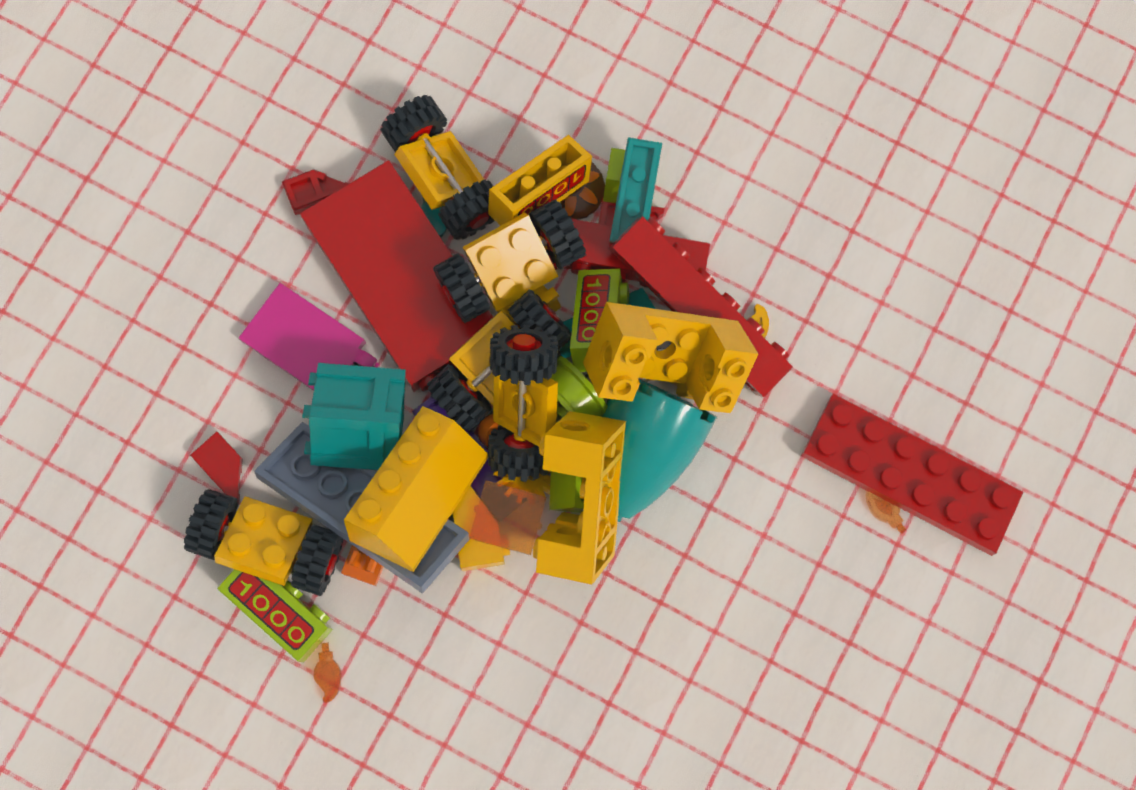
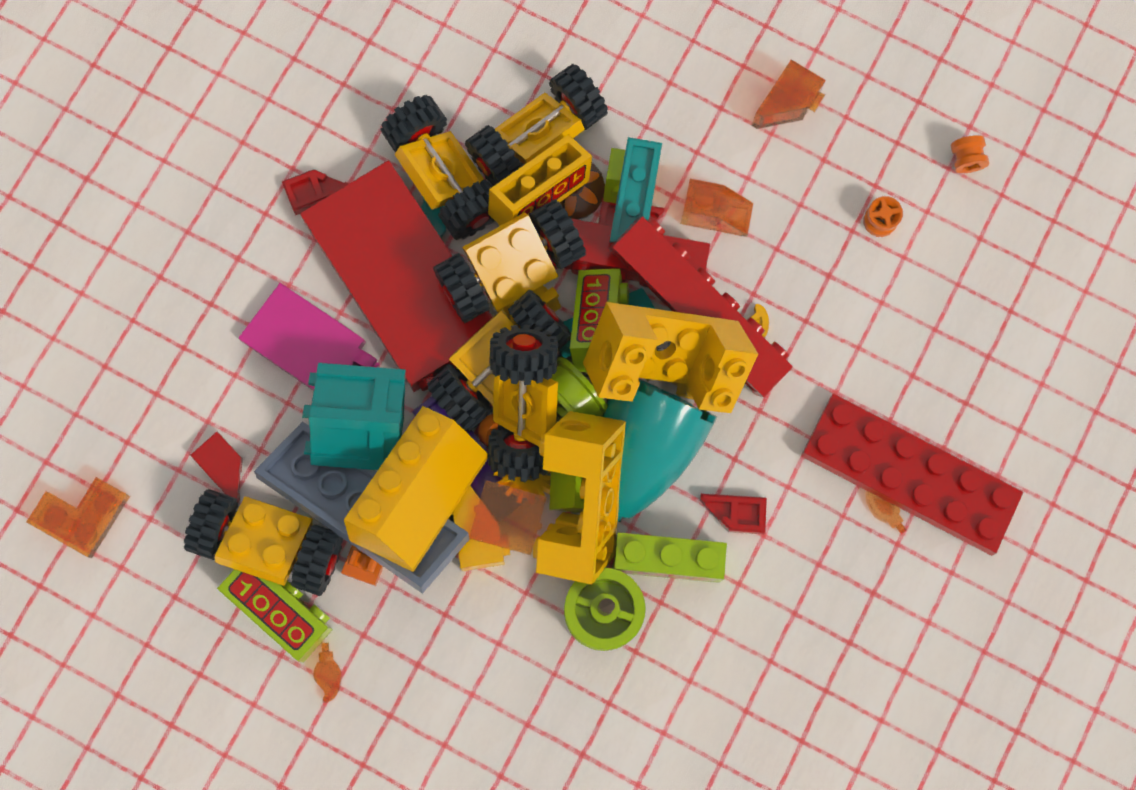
(82, 526): none -> clear orange plate
(538, 125): none -> plate
(606, 612): none -> lime wheel
(670, 557): none -> lime brick
(716, 208): none -> clear orange slope
(737, 513): none -> red tile
(790, 97): none -> clear orange slope
(886, 209): none -> orange wheel
(969, 154): none -> orange wheel

